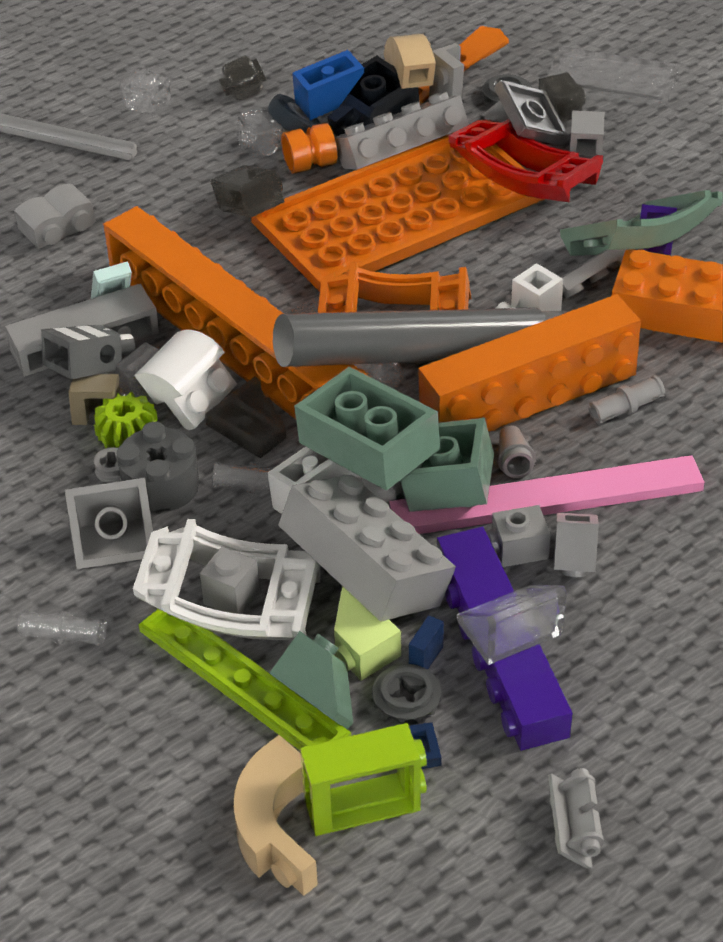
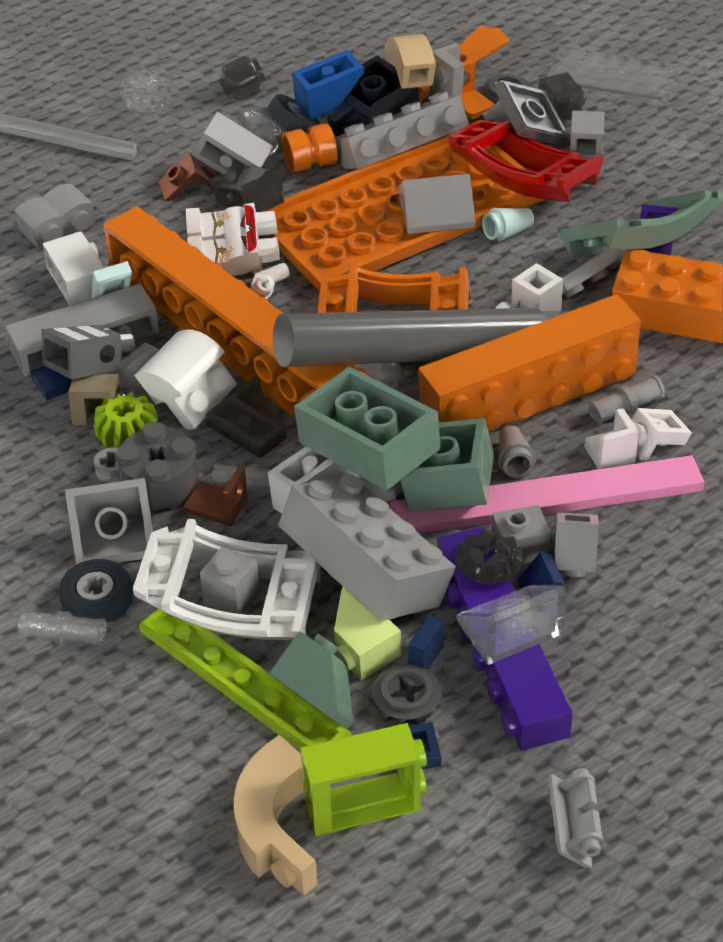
(50, 382): none -> dark blue tile
(72, 265): none -> white brick
(95, 574): none -> black bush
(183, 174): none -> copper bracket
(218, 502): none -> copper bracket
(229, 146): none -> light grey brick
(234, 237): none -> white hips
(265, 280): none -> white arm
(437, 203): none -> light grey slope
(472, 100): none -> orange bracket
(498, 569): none -> clear smoke gear
(506, 222): none -> light aqua cone
(541, 572): none -> dark blue tile
(614, 447): none -> white panel
(659, 428): none -> white bracket

